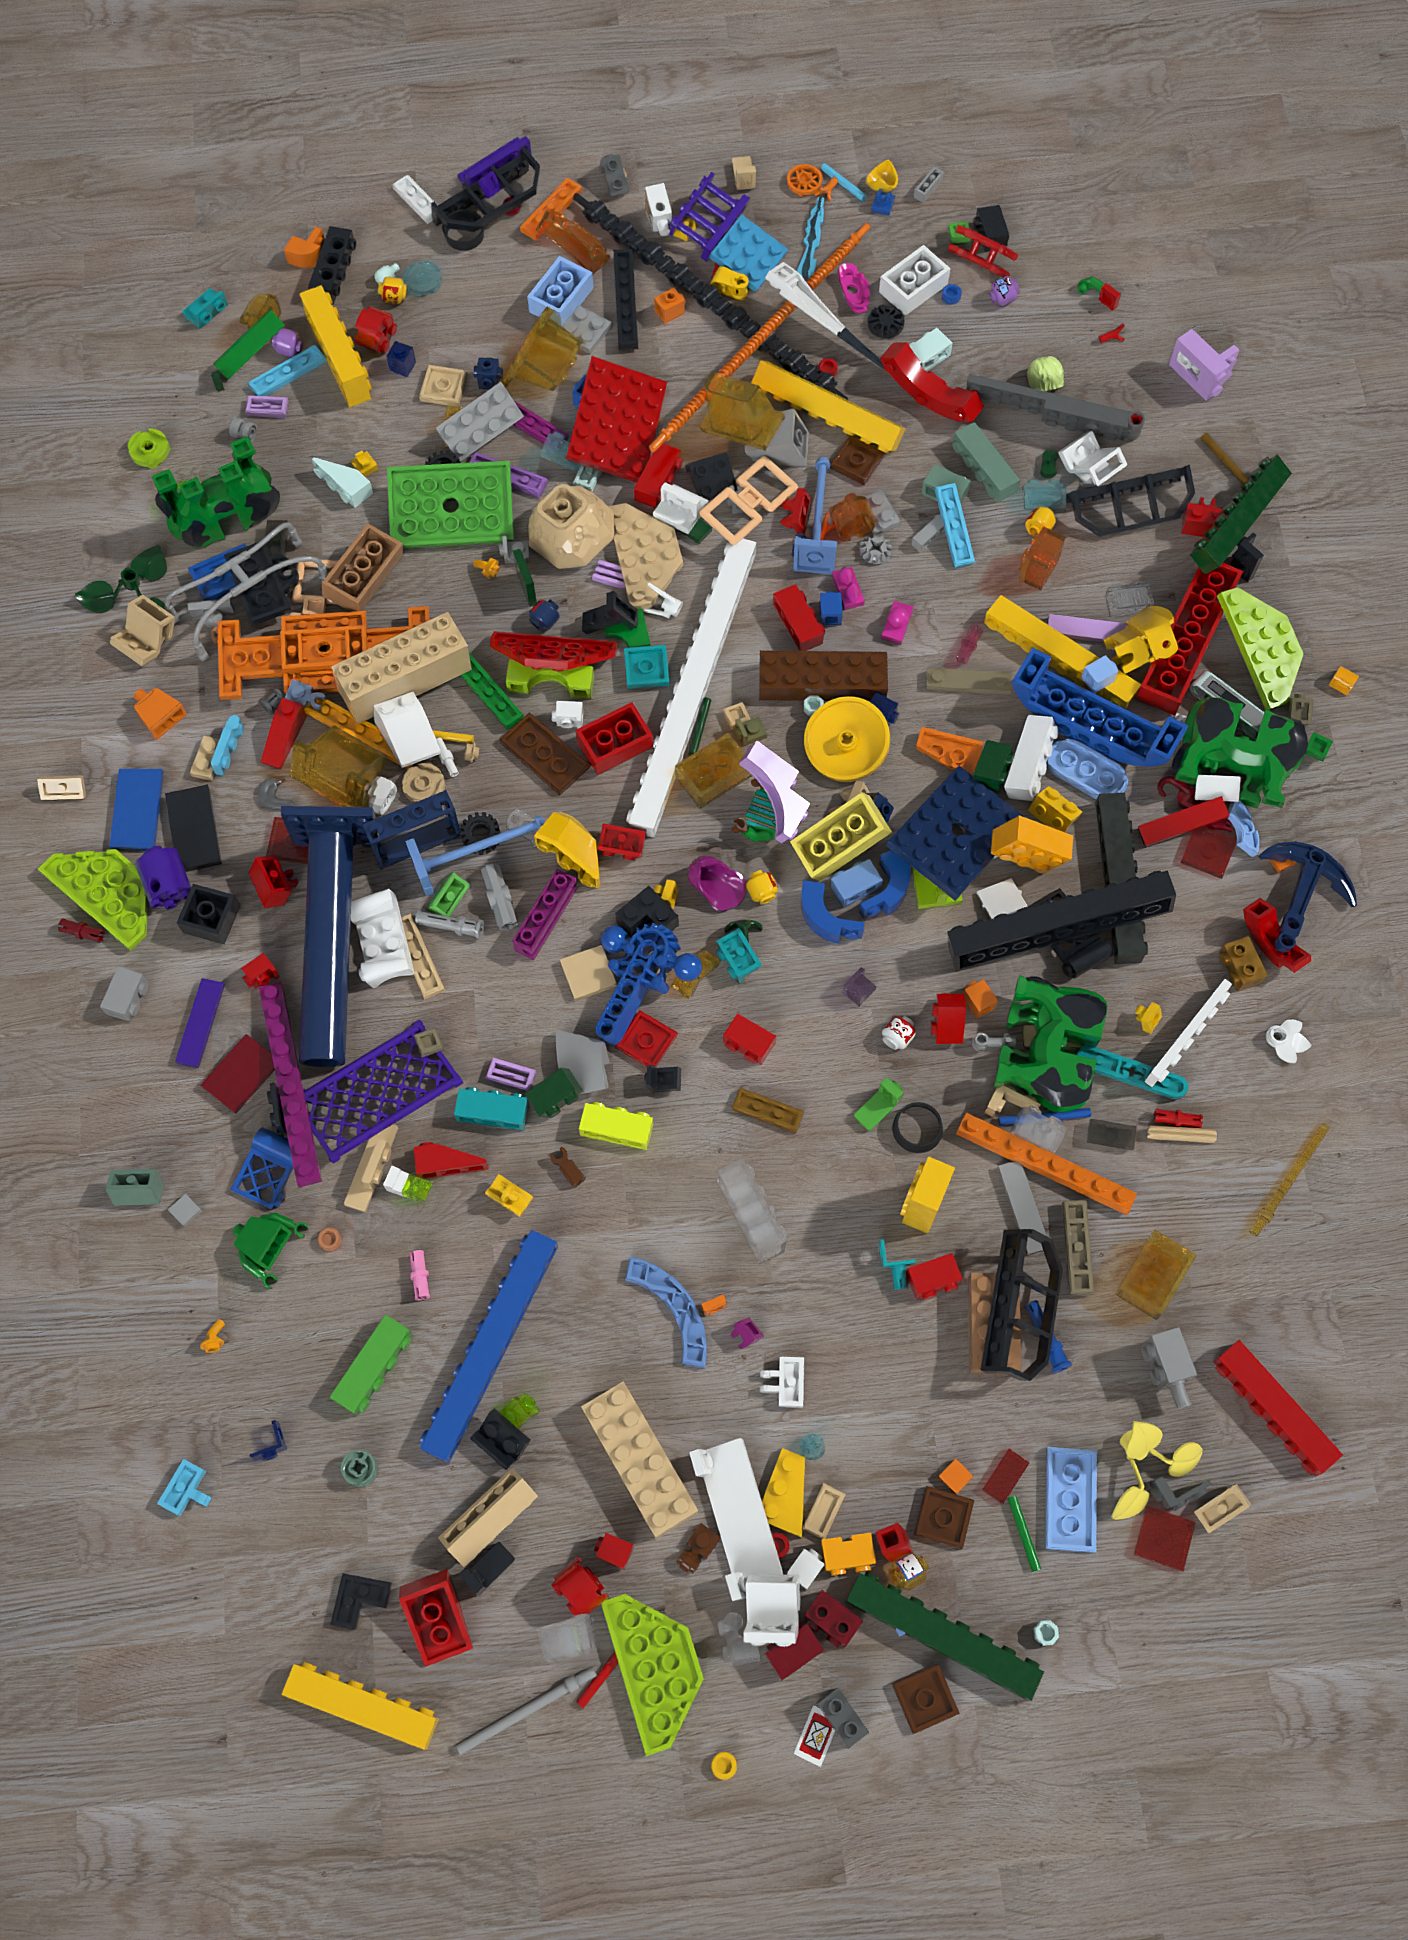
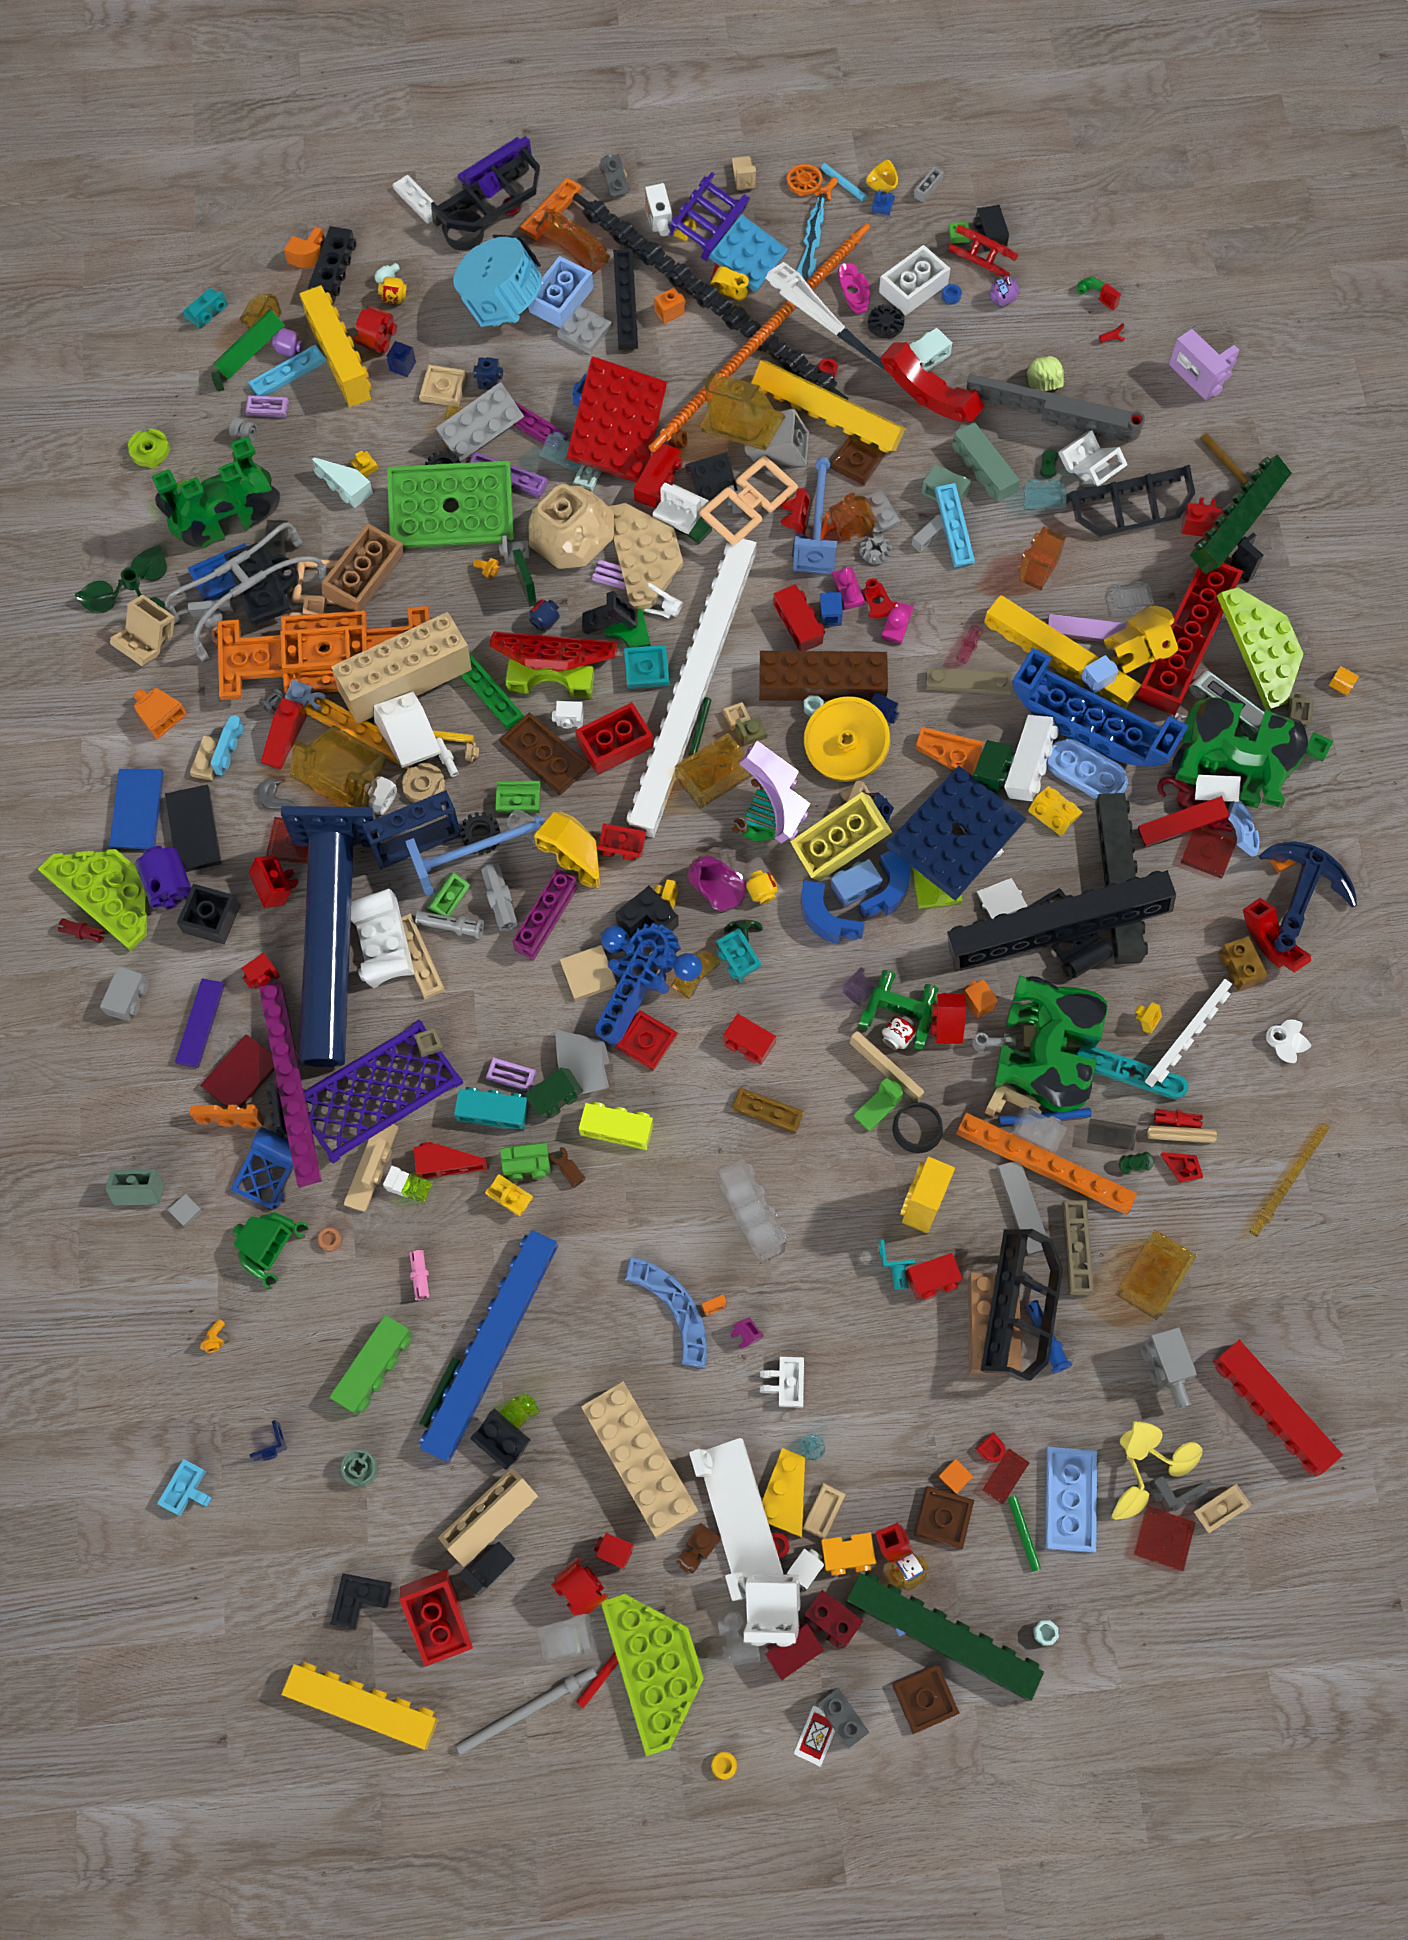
(61, 787): tan plate -> none
(247, 1117): none -> orange wing
(422, 278): clear light blue tile -> none
(437, 1397): none -> dark green bar
(498, 279): none -> medium azure piece
(518, 795): none -> bright green plate
(525, 1161): none -> bright green brick
(544, 354): clear yellow windscreen -> none
(663, 1079): black bracket -> none
(679, 439): none -> dark orange plate
(874, 590): none -> red piece
(886, 1066): none -> tan tile
(900, 1004): none -> green connector
(991, 1449): none -> red tile
(1032, 844): light orange brick -> none
(1038, 518): yellow head -> none
(1136, 1162): none -> dark green piece
(1183, 1166): none -> red piece

